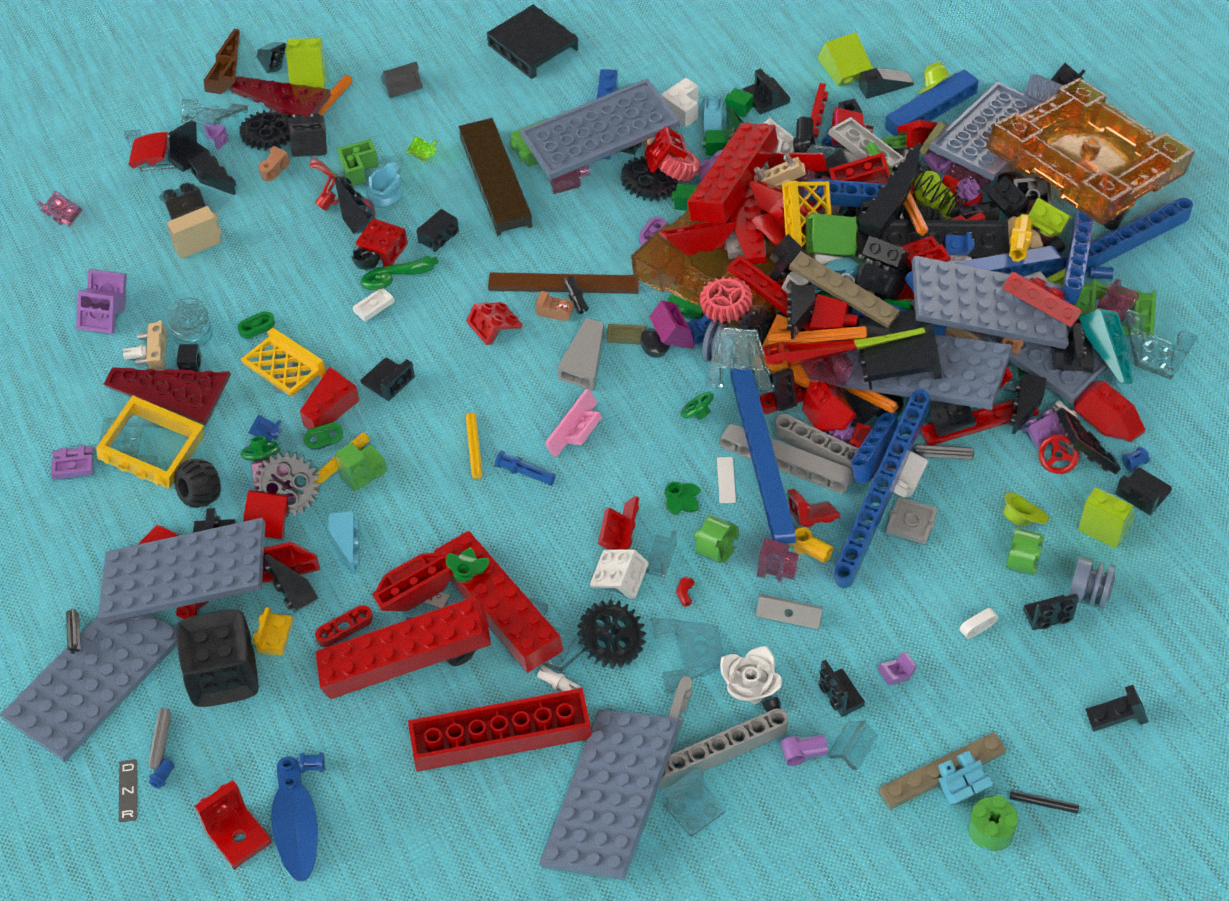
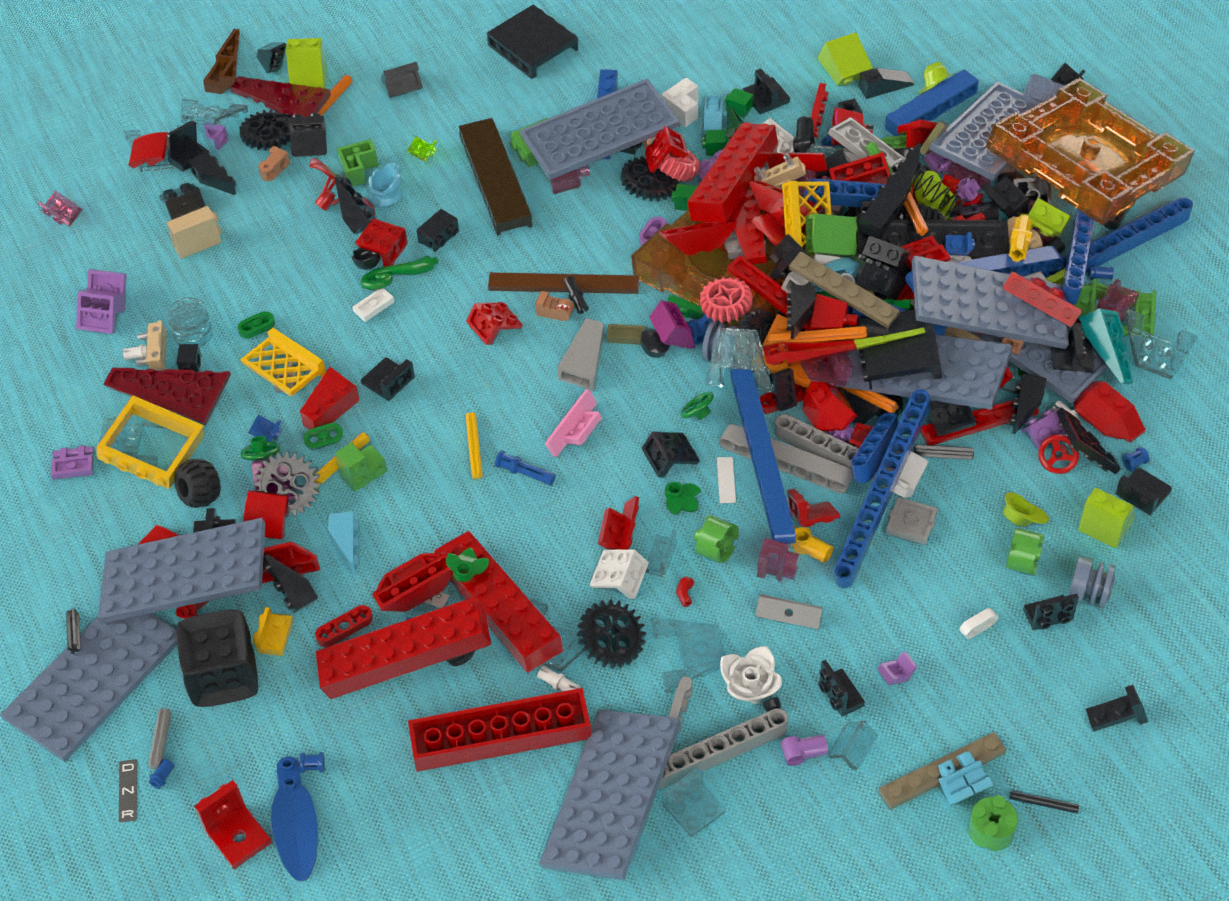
(666, 449): none -> black bracket

